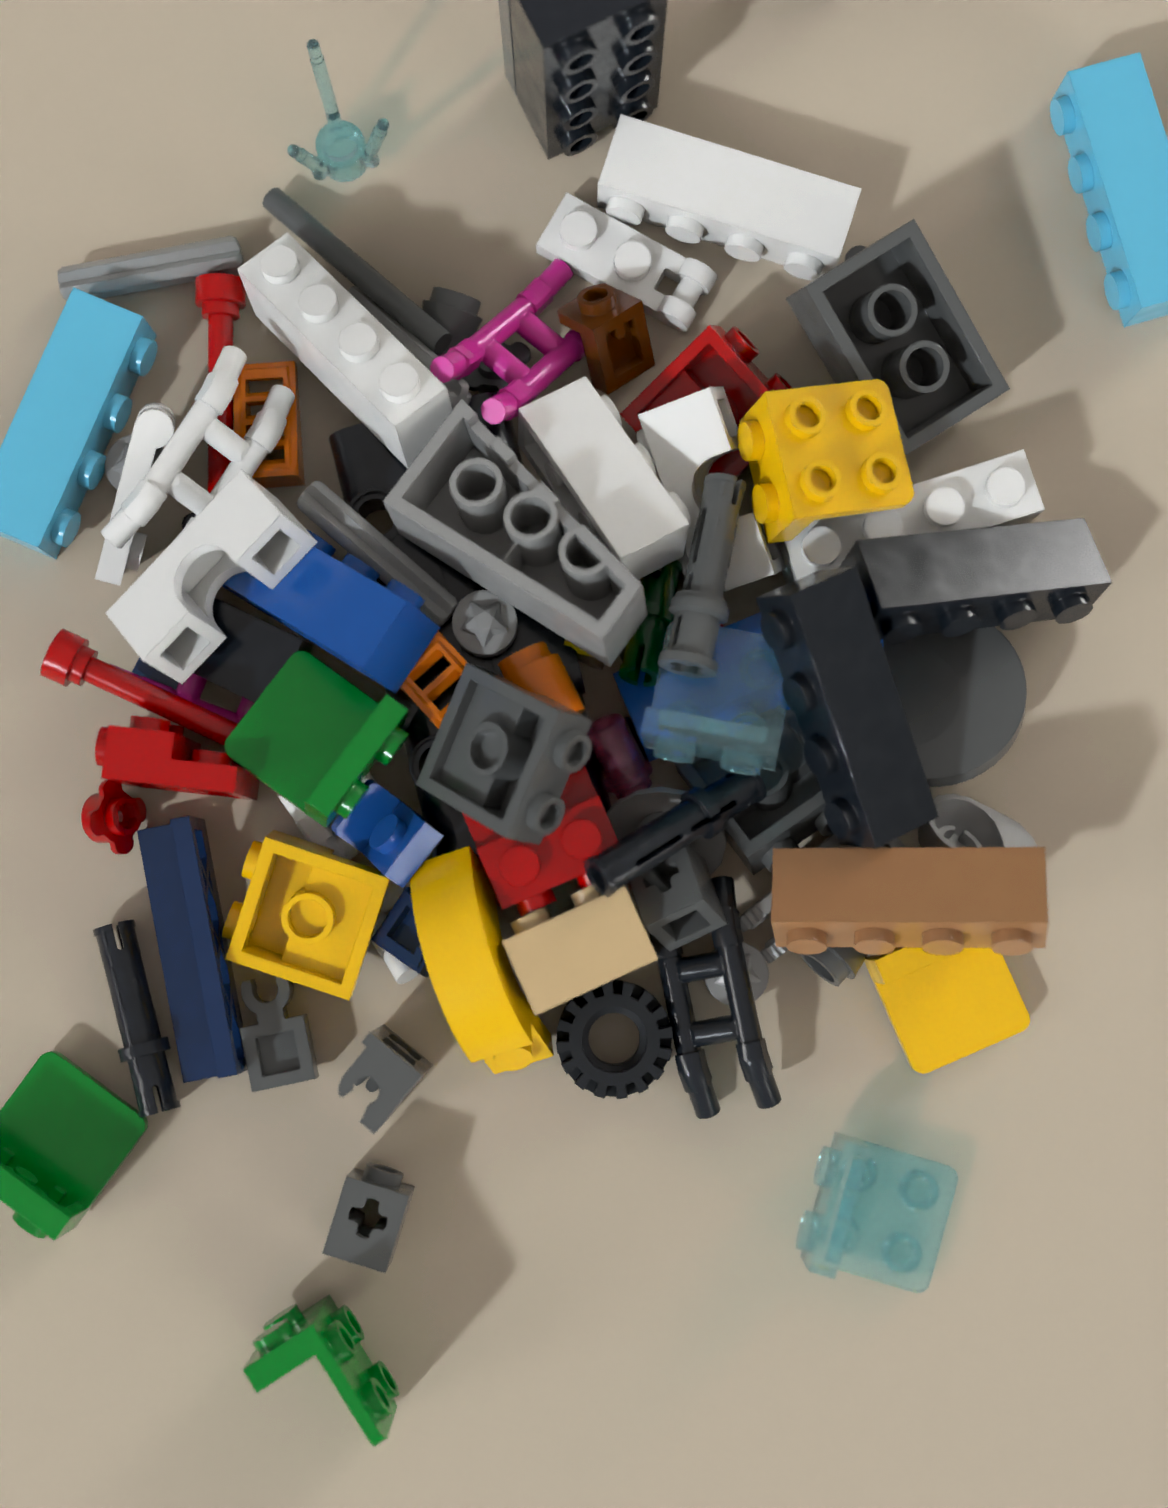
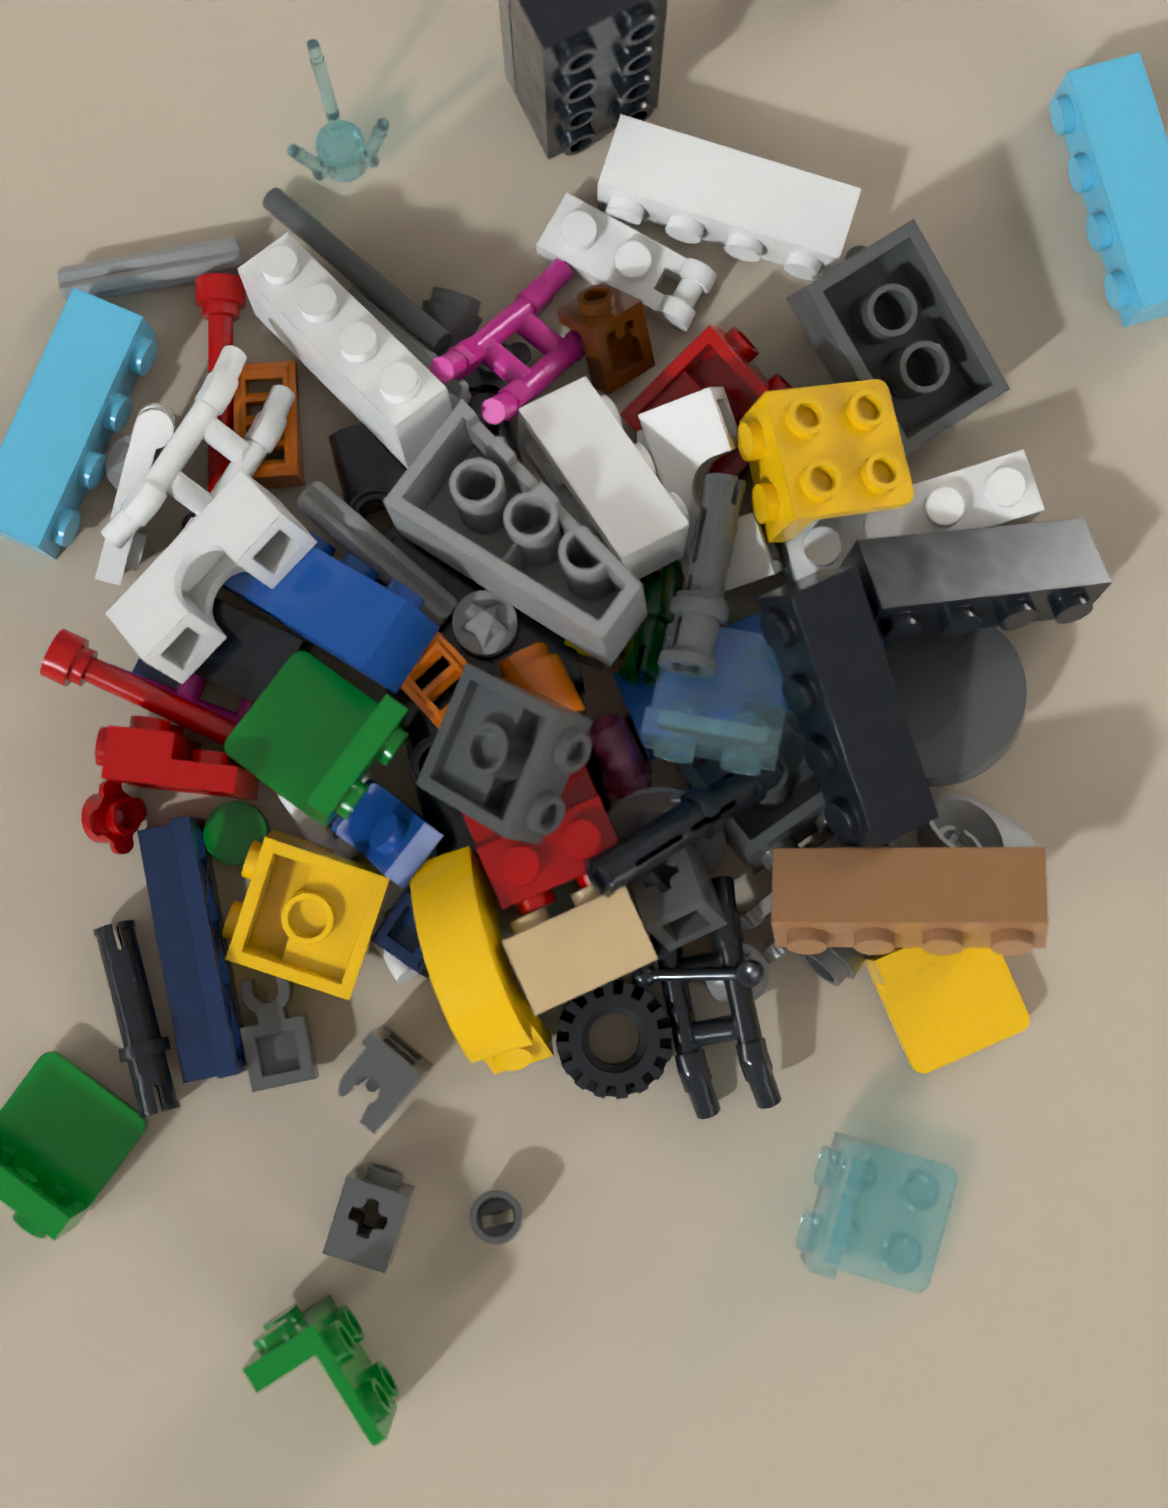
(232, 830): none -> green tile
(496, 1203): none -> dark grey hinge
(747, 974): none -> black hinge

